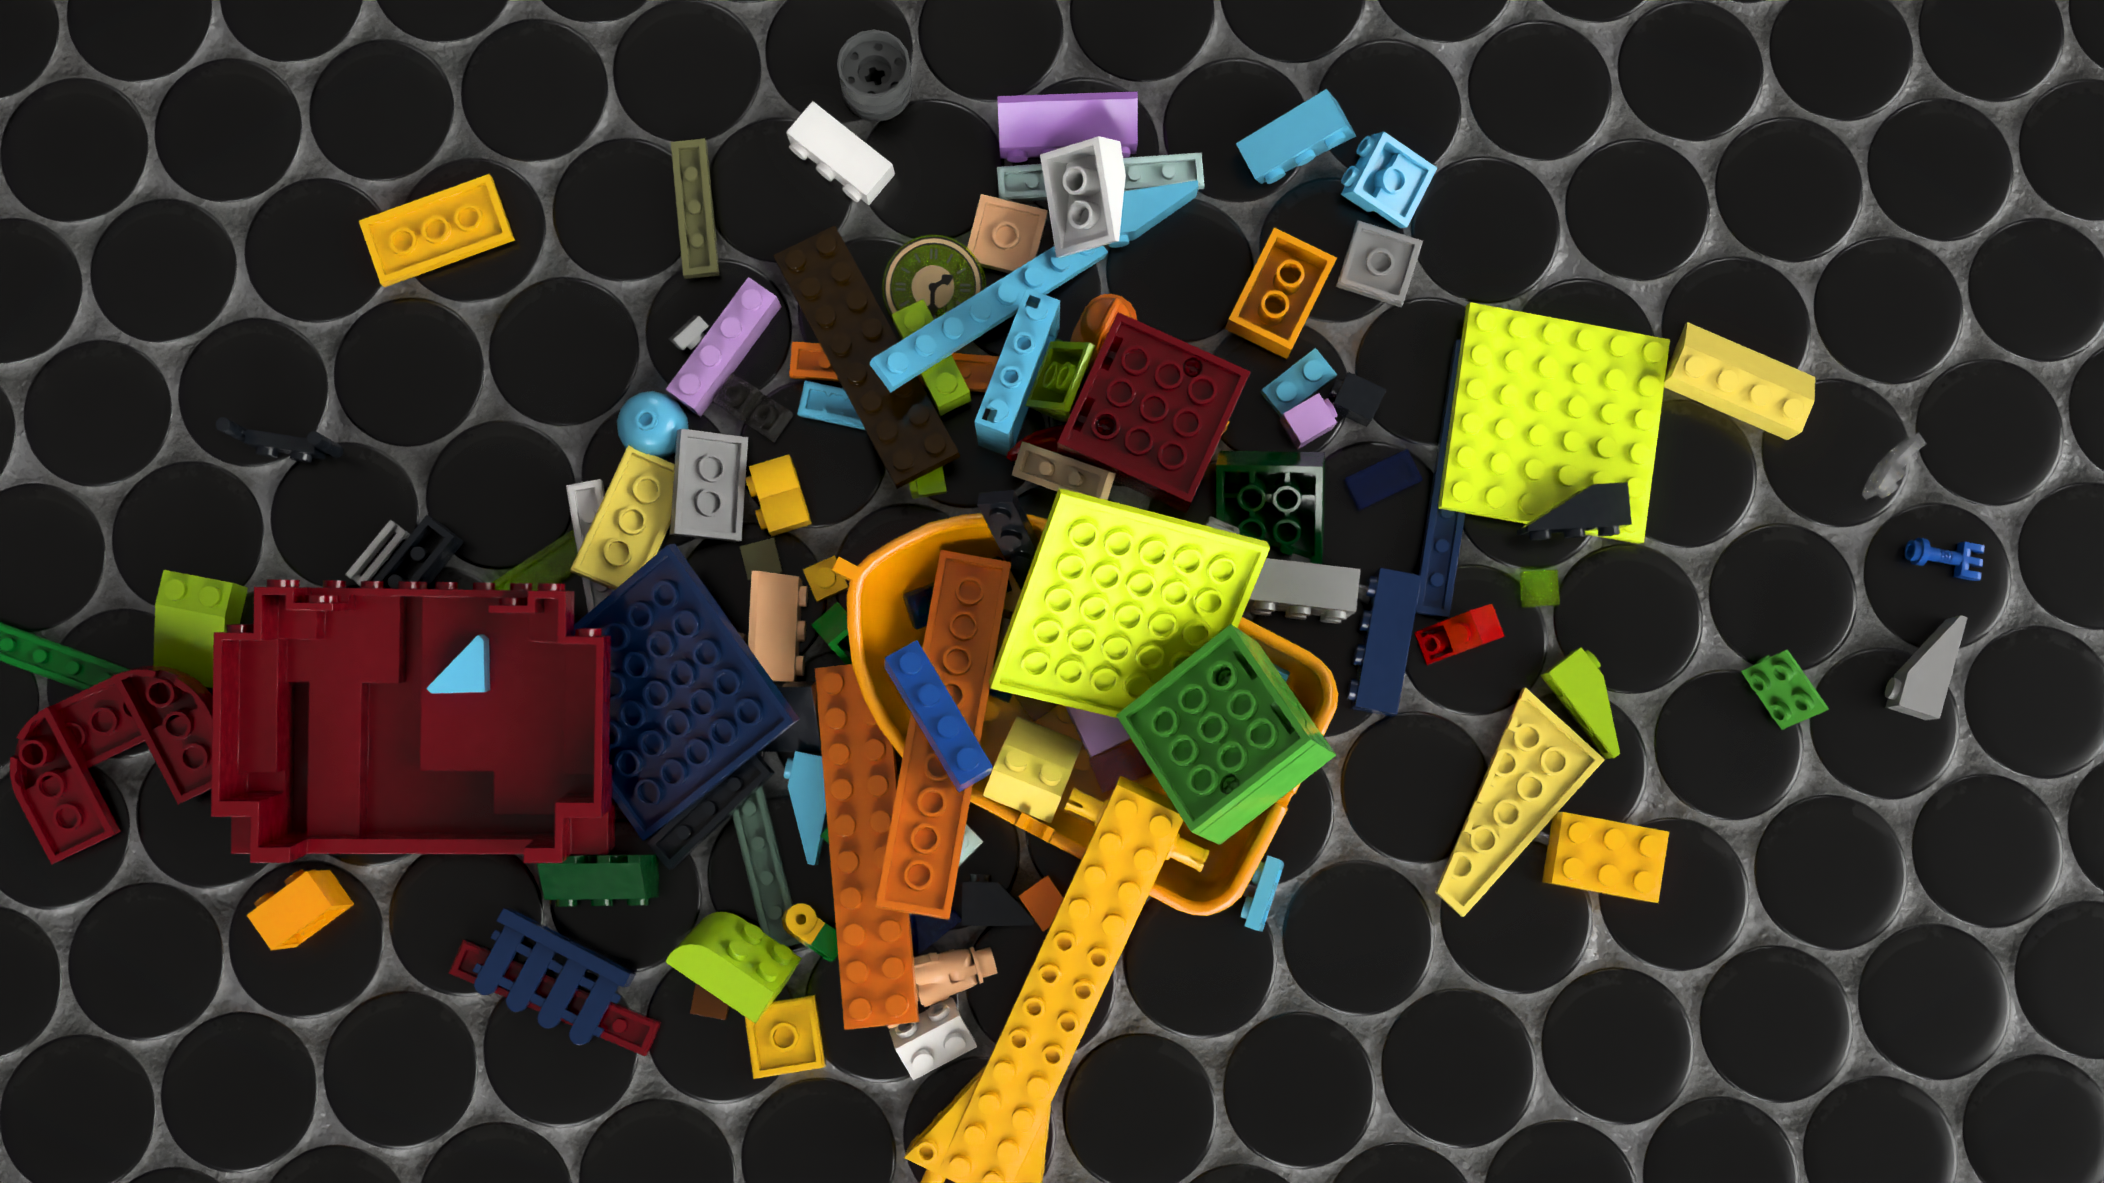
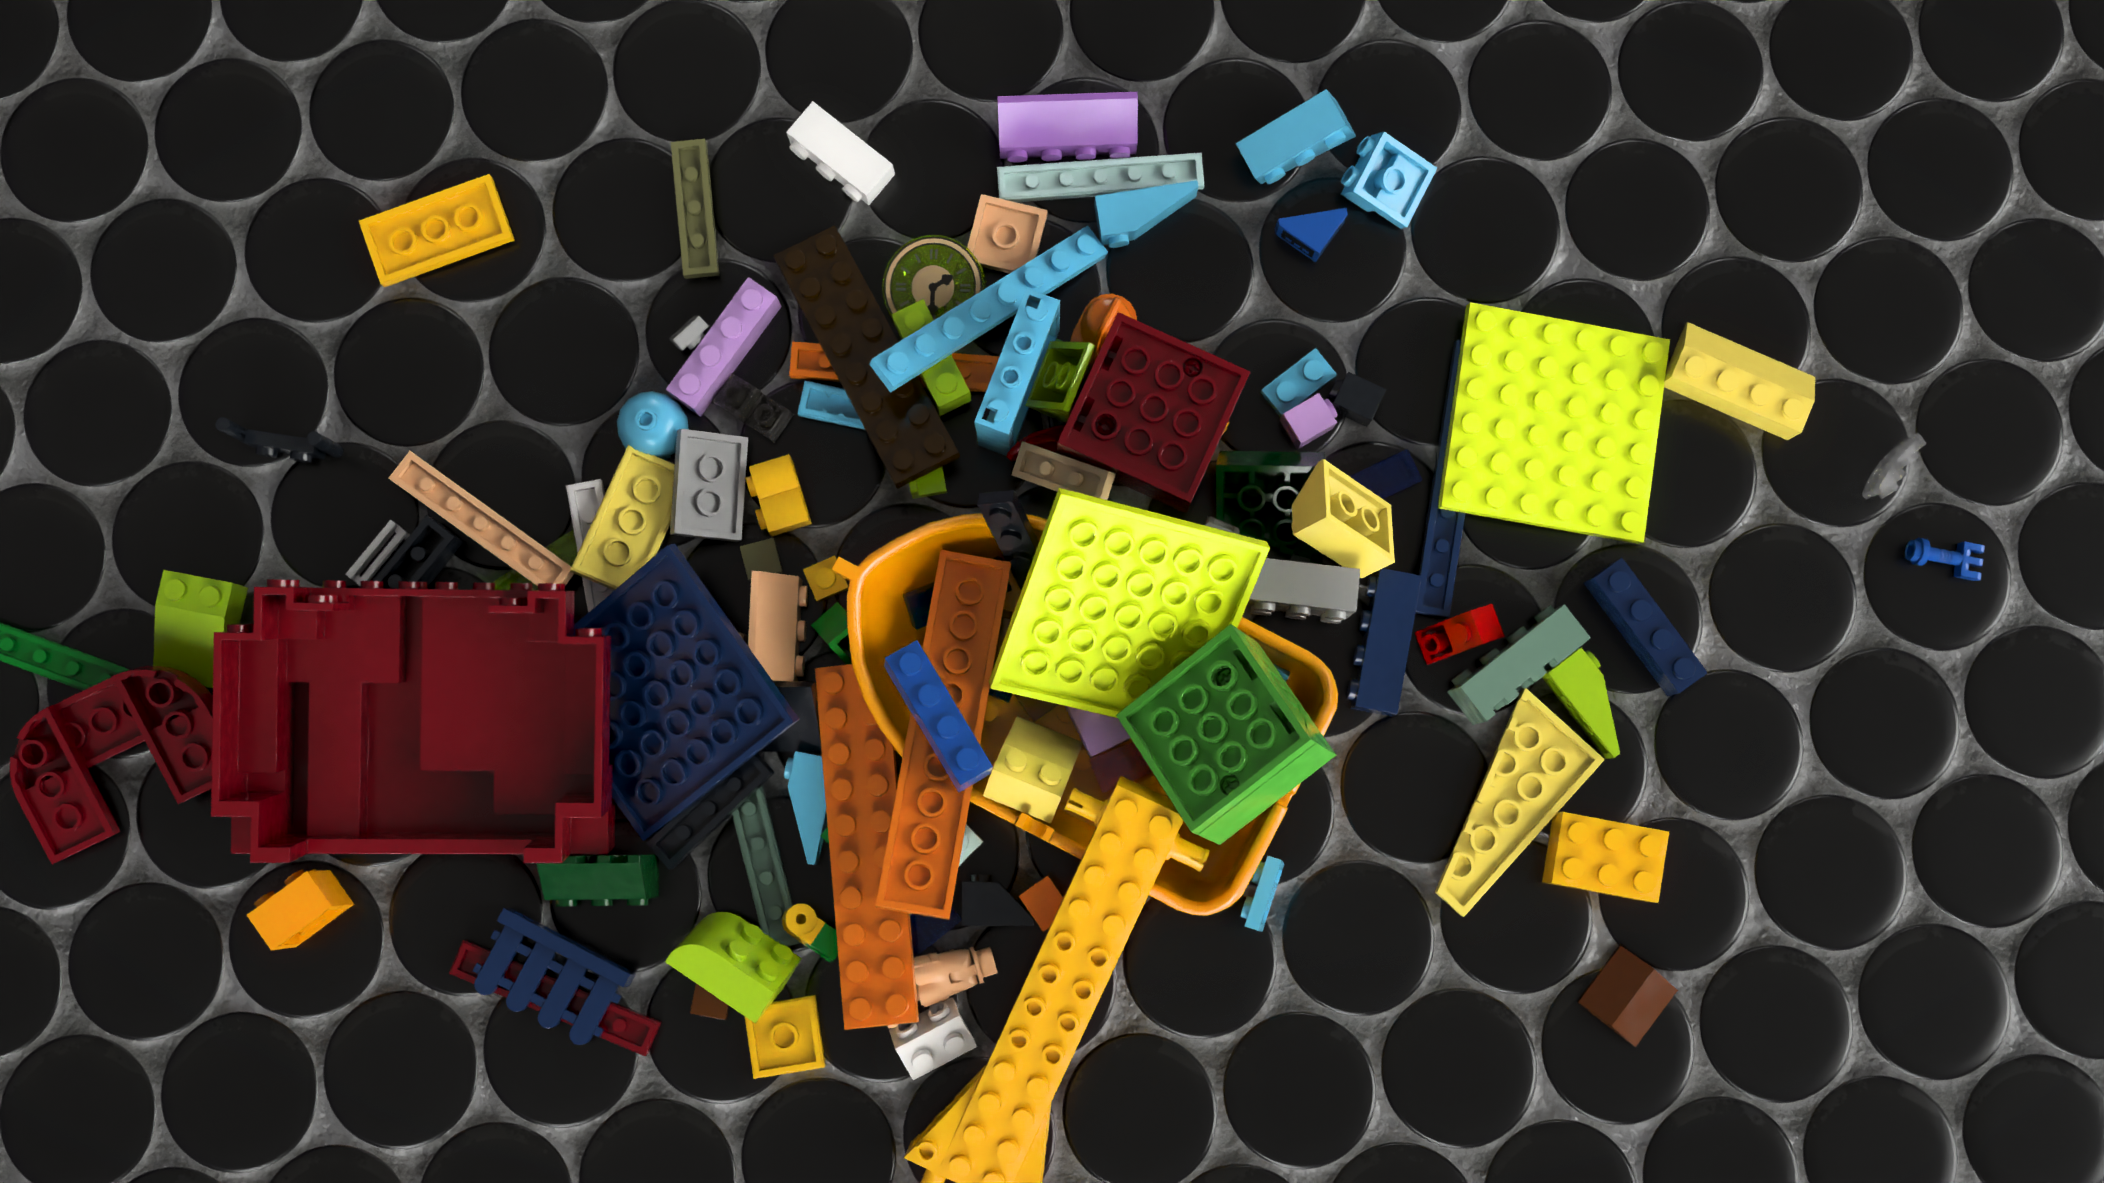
(467, 671): medium azure slope -> none
(479, 522): none -> light nougat plate
(869, 58): dark grey wheel -> none
(1084, 194): white slope -> none
(1280, 293): light orange brick -> none
(1311, 231): none -> blue slope
(1344, 520): none -> light yellow slope
(1379, 263): light grey tile -> none
(1518, 664): none -> sand green wedge
(1539, 588): clear neon green plate -> none
(1590, 509): black slope -> none
(1627, 995): none -> reddish brown slope
(1645, 627): none -> dark blue brick
(1784, 689): bright green hinge -> none
(1924, 679): light grey slope -> none

